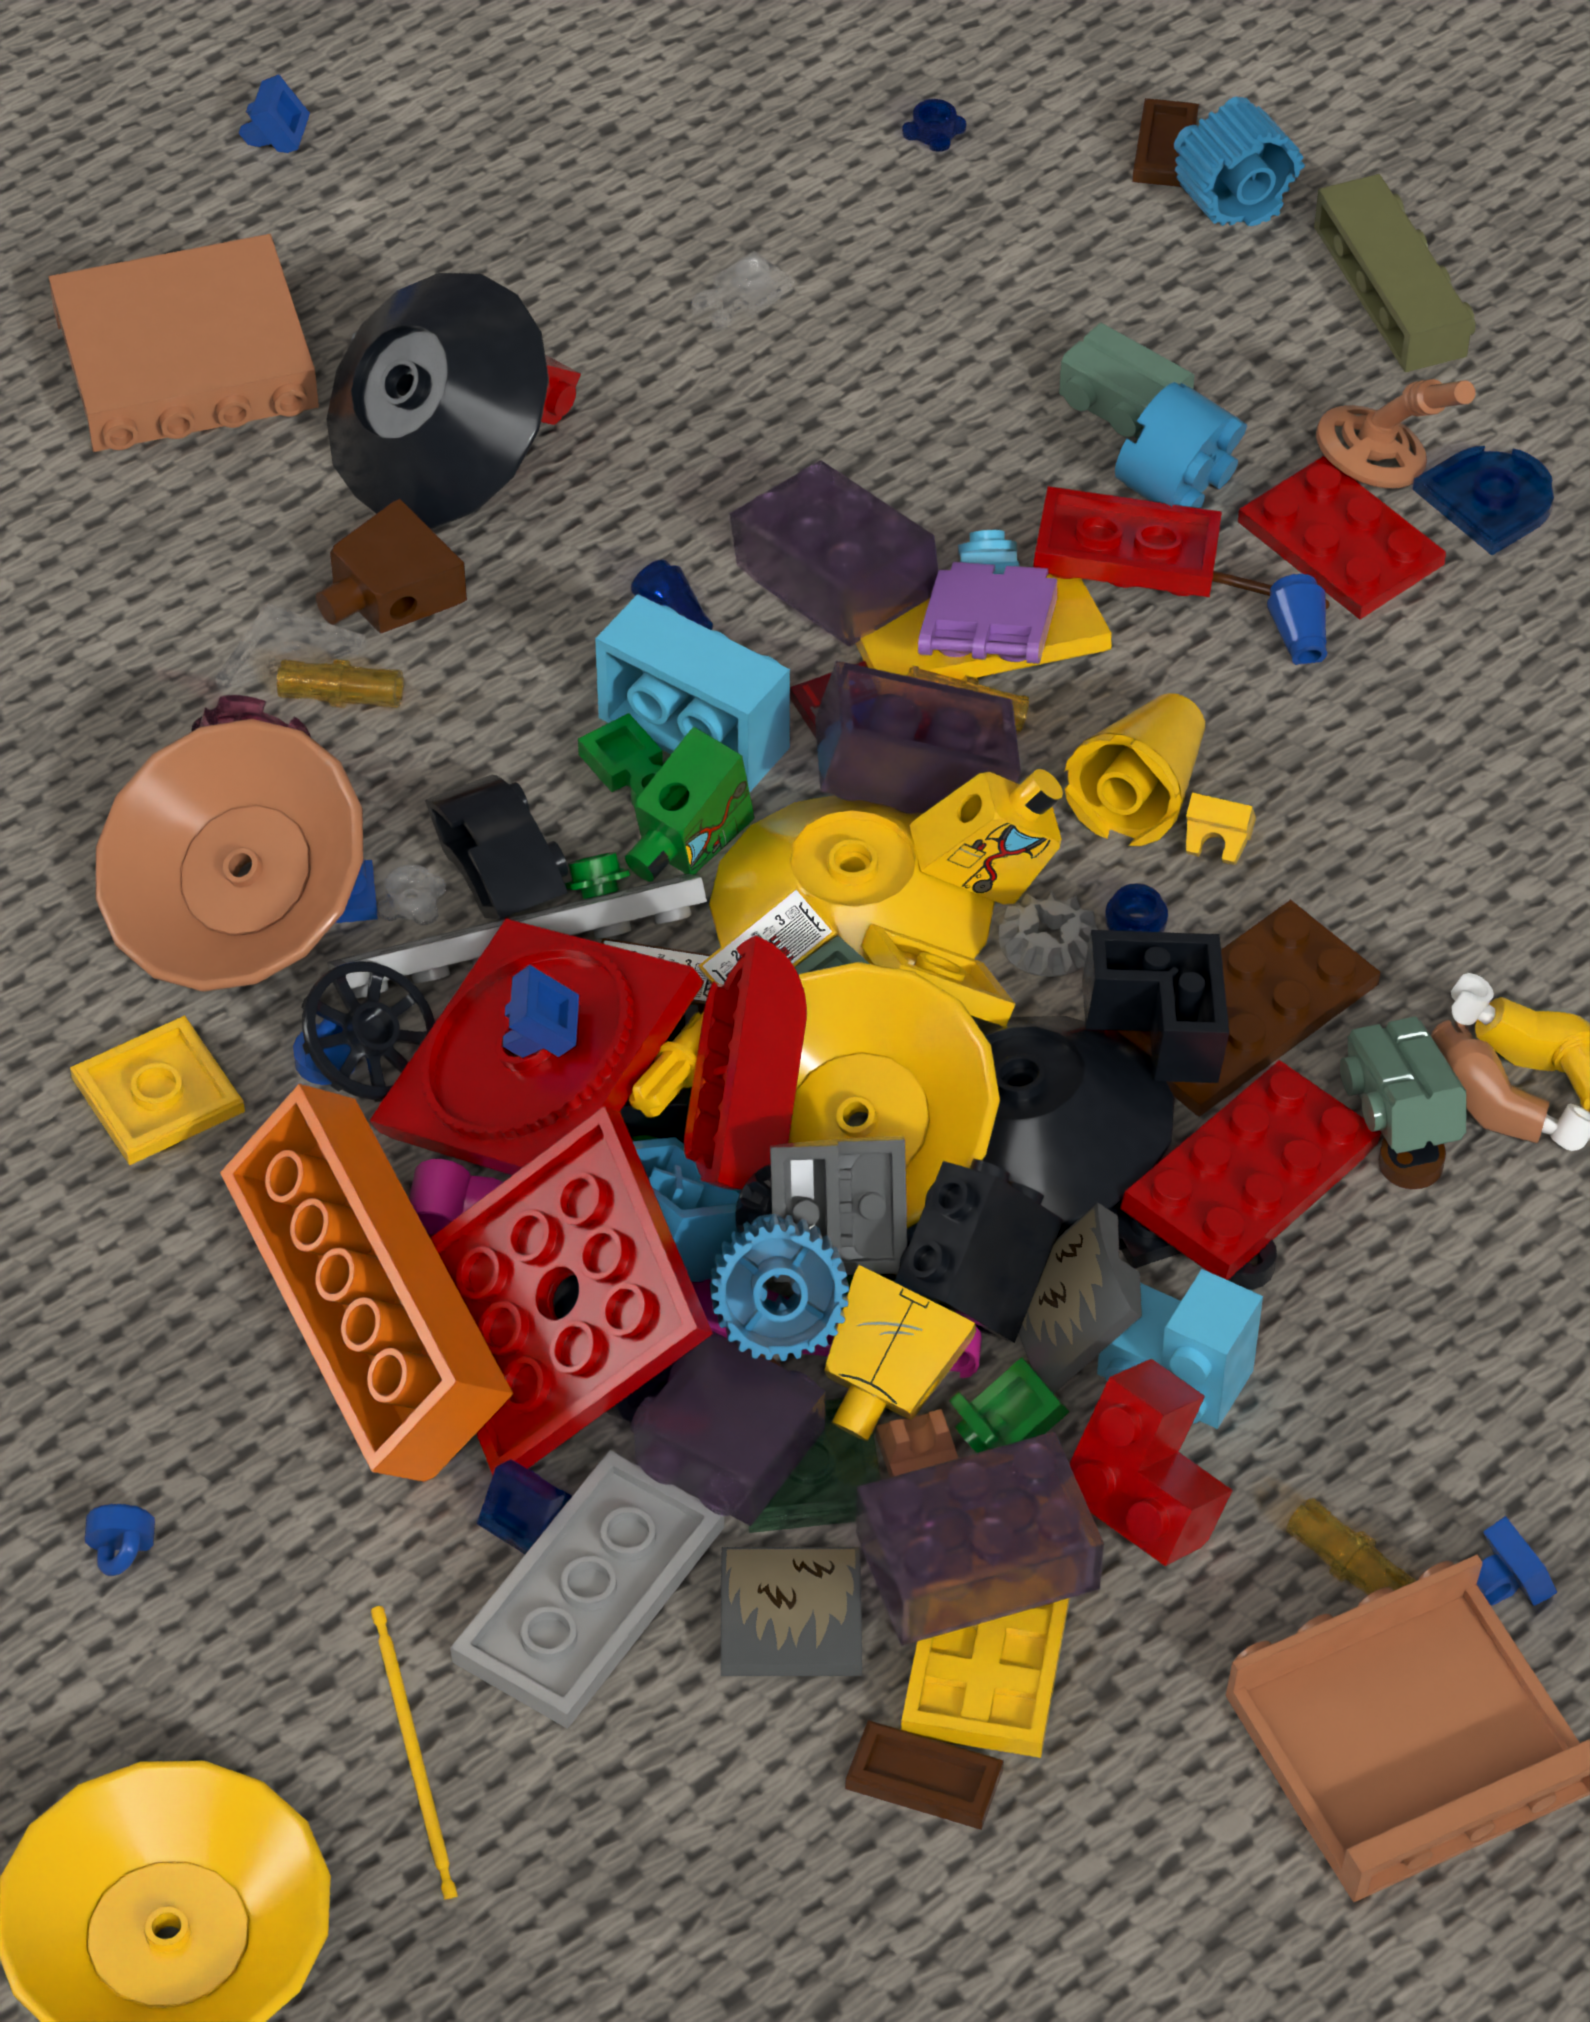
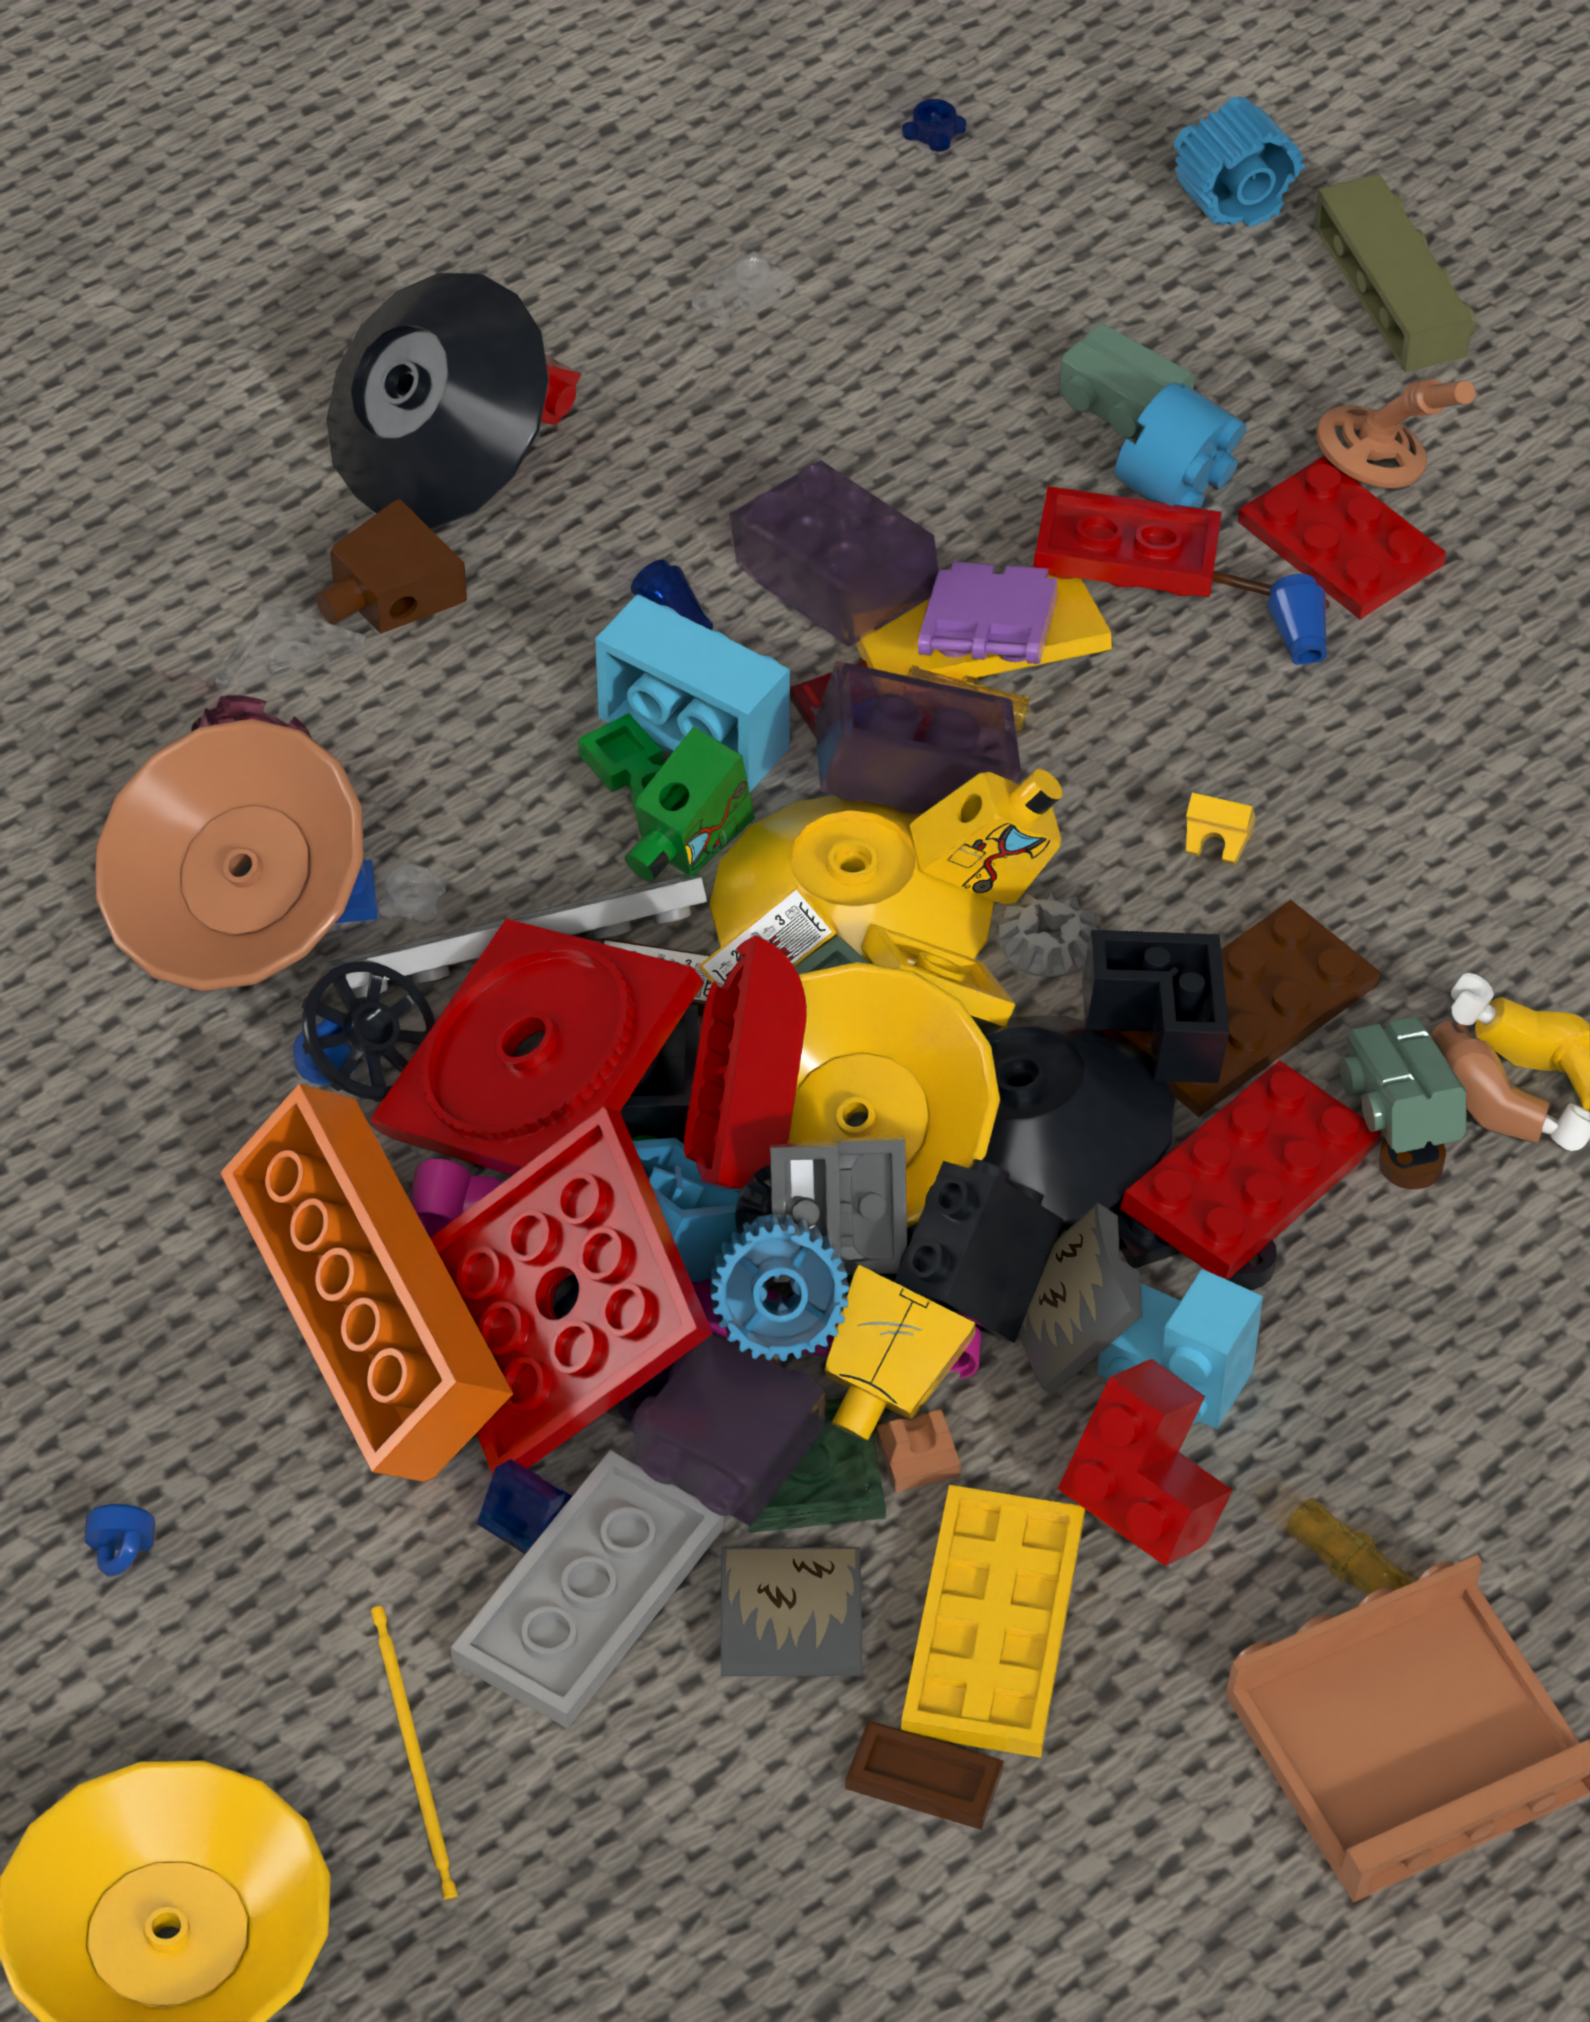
(157, 1090): yellow tile -> none
(184, 342): nougat panel -> none
(276, 117): blue tile -> none
(340, 683): clear yellow pin -> none
(498, 846): black brick -> none
(540, 1014): blue tile -> none
(596, 875): green plate -> none
(670, 1072): yellow axle -> none
(978, 1538): brick -> none
(989, 548): medium azure plate -> none
(1009, 1409): green bracket -> none
(1136, 900): clear blue plate -> none
(1137, 770): yellow cone -> none
(1155, 147): reddish brown tile -> none
(1490, 494): clear blue tile -> none
(1512, 1567): blue tile -> none

